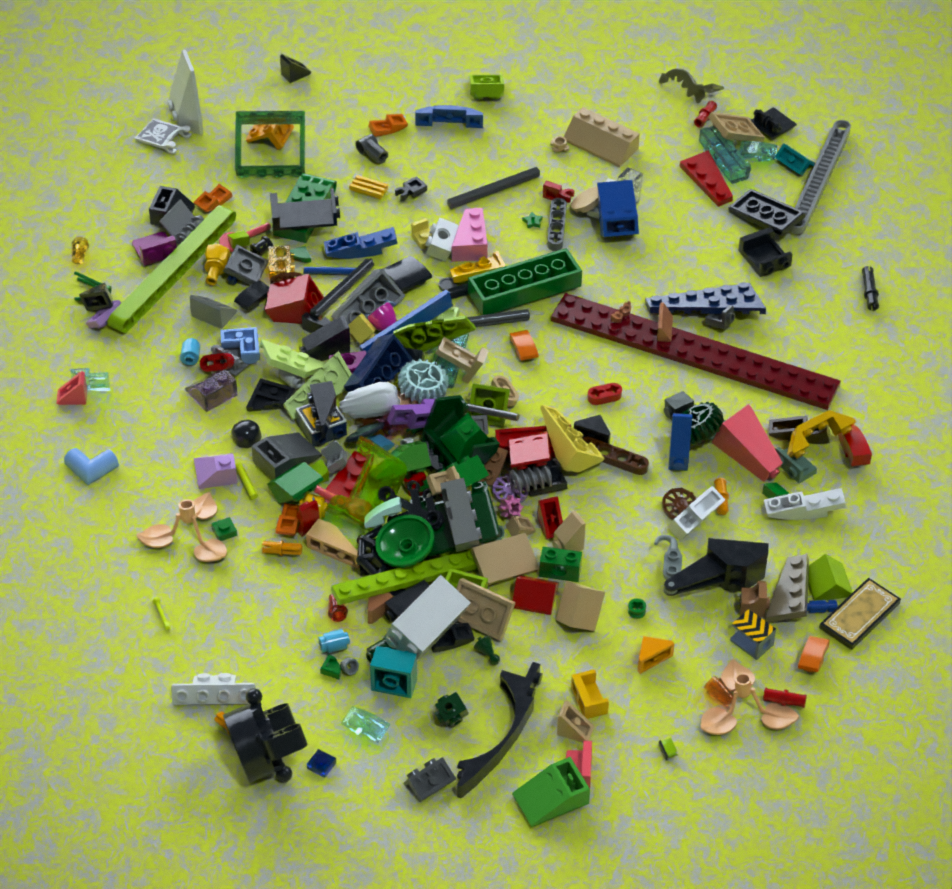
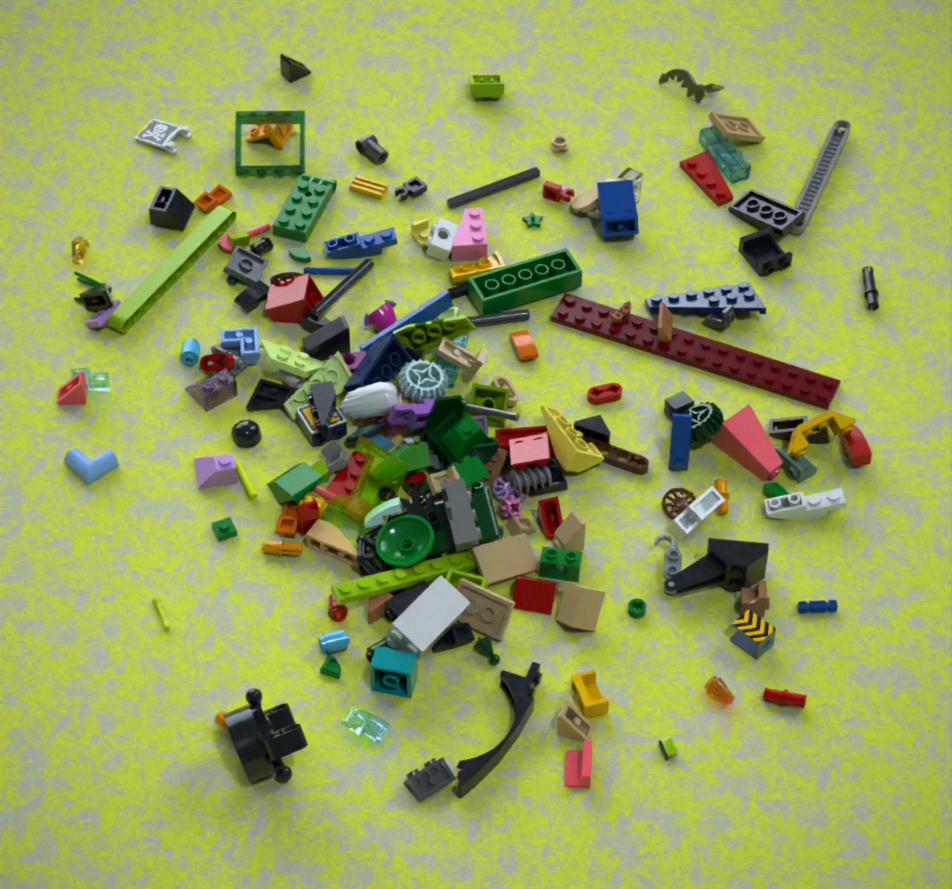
(154, 247): magenta bracket -> none
(180, 221): light grey hinge -> none
(184, 96): white wedge -> none
(201, 508): light nougat plant -> none
(211, 311): light grey slope -> none
(211, 690): white bracket -> none
(217, 258): yellow piece -> none
(280, 260): clear yellow brick -> none
(281, 452): dark grey slope -> none
(304, 213): panel -> none
(321, 763): clear blue plate -> none
(351, 663): light grey hinge -> none
(361, 329): light yellow brick -> none
(369, 296): light grey wedge -> none
(390, 125): orange slope -> none
(408, 273): black slope -> none
(446, 283): dark grey piece -> none
(449, 114): blue slope -> none
(450, 709): dark green brick -> none
(552, 792): bright green slope -> none
(556, 224): dark grey beam -> none
(602, 137): tan slope -> none
(654, 652): light orange slope -> none
(704, 113): red pin -> none
(740, 680): light nougat plant -> none
(761, 150): clear light blue slope -> none
(772, 122): black hinge -> none
(791, 592): dark tan wing -> none
(793, 159): teal panel -> none
(813, 654): orange slope -> none
(828, 579): lime slope -> none
(860, 613): pearl gold tile -> none

